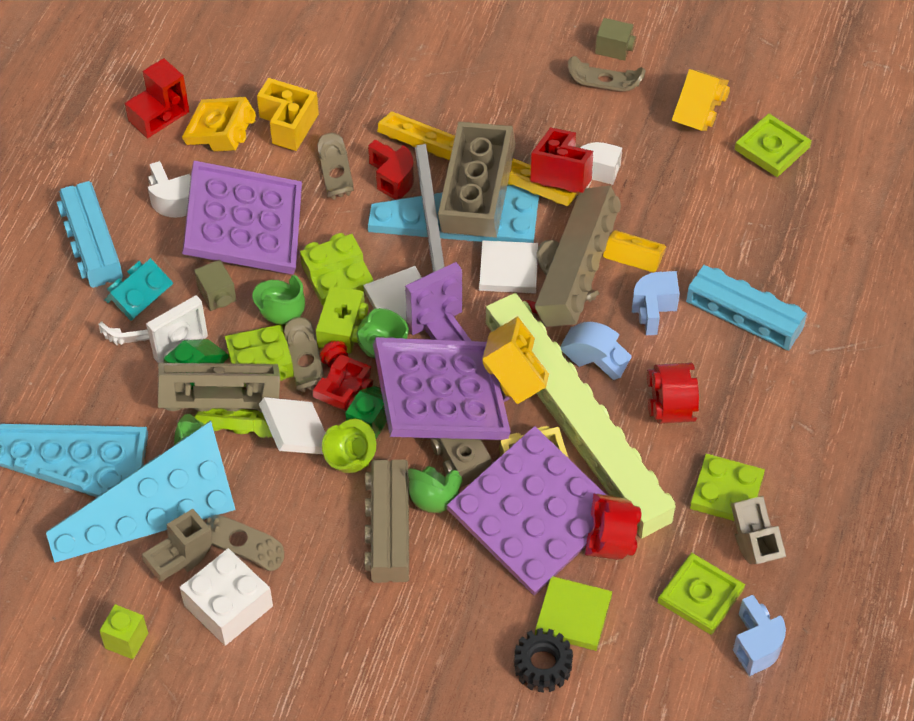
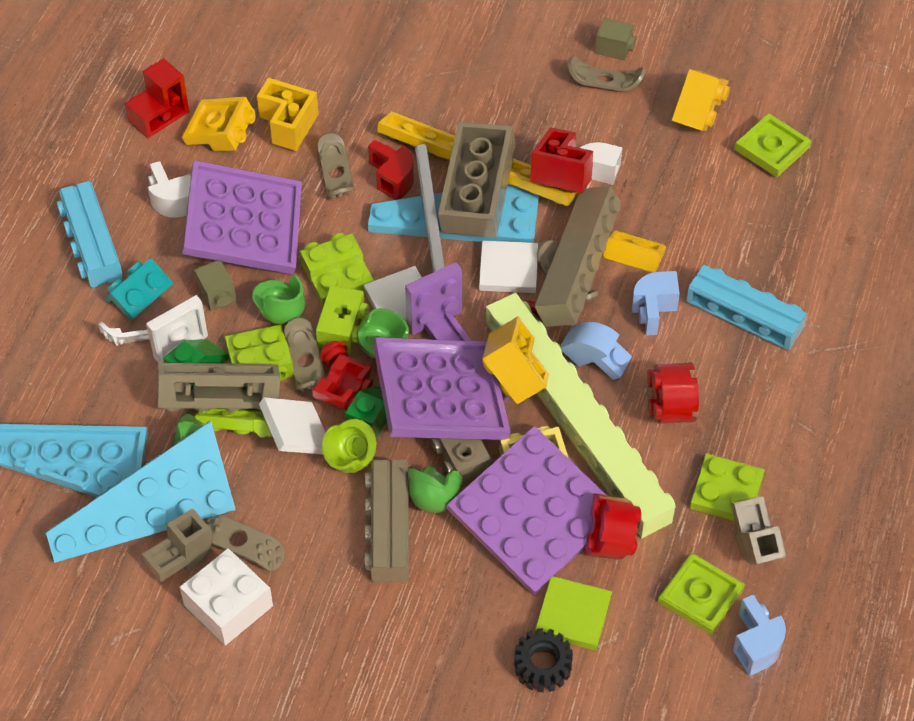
(124, 631): lime brick -> none

